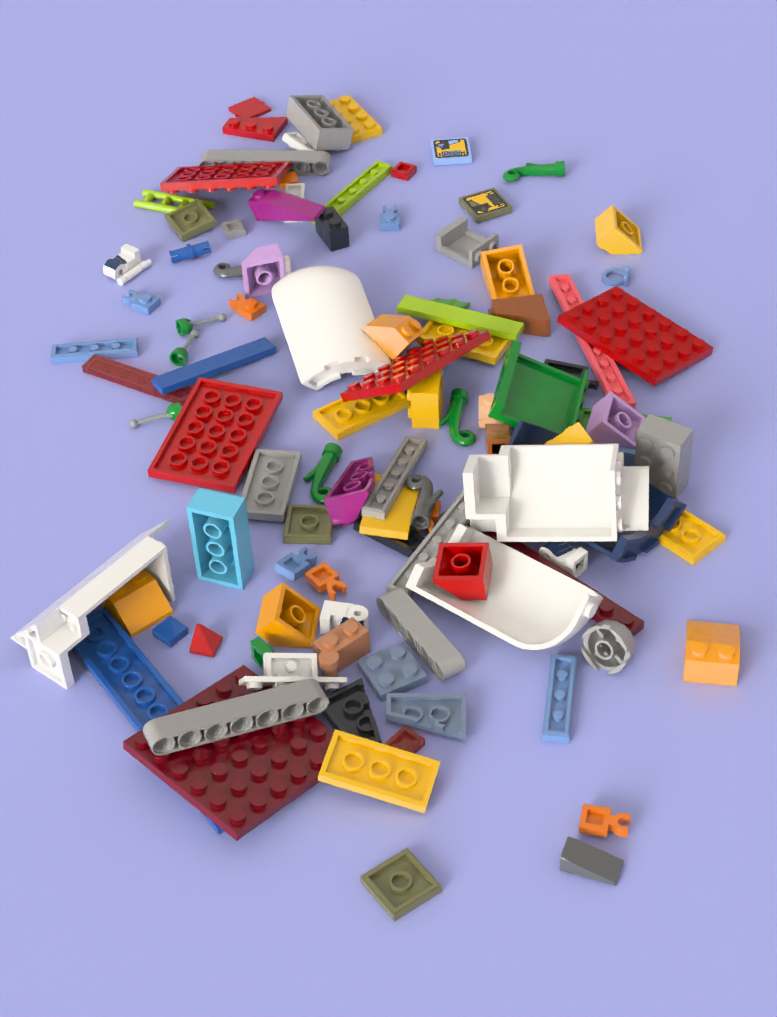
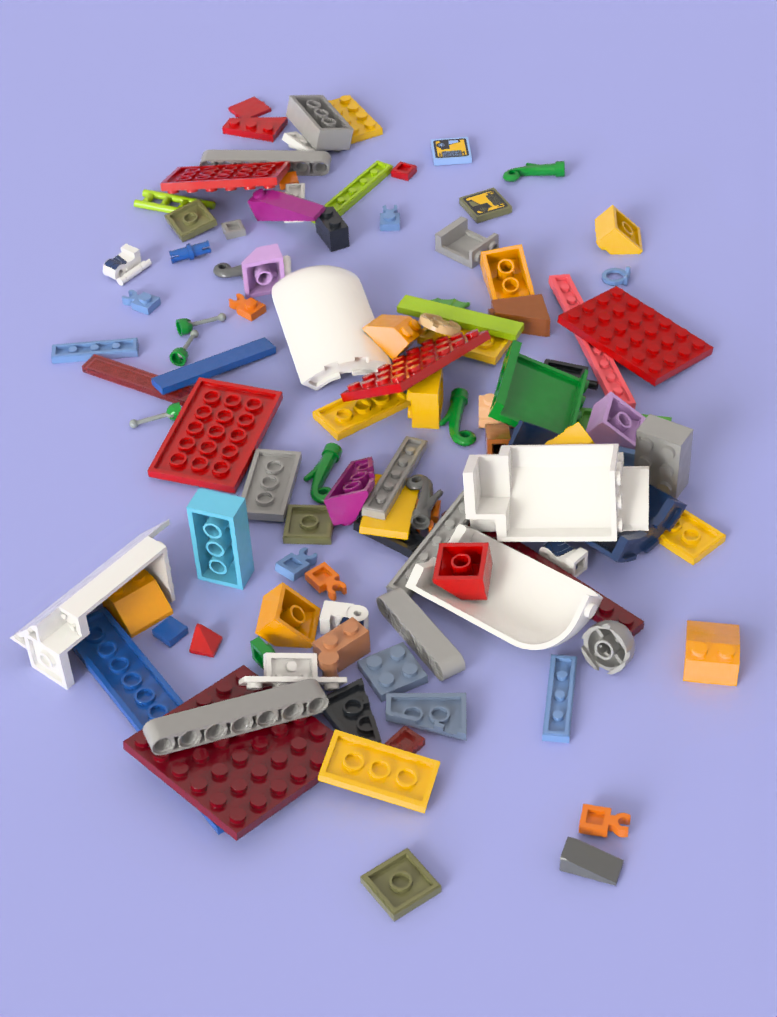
(438, 324): none -> tan tile

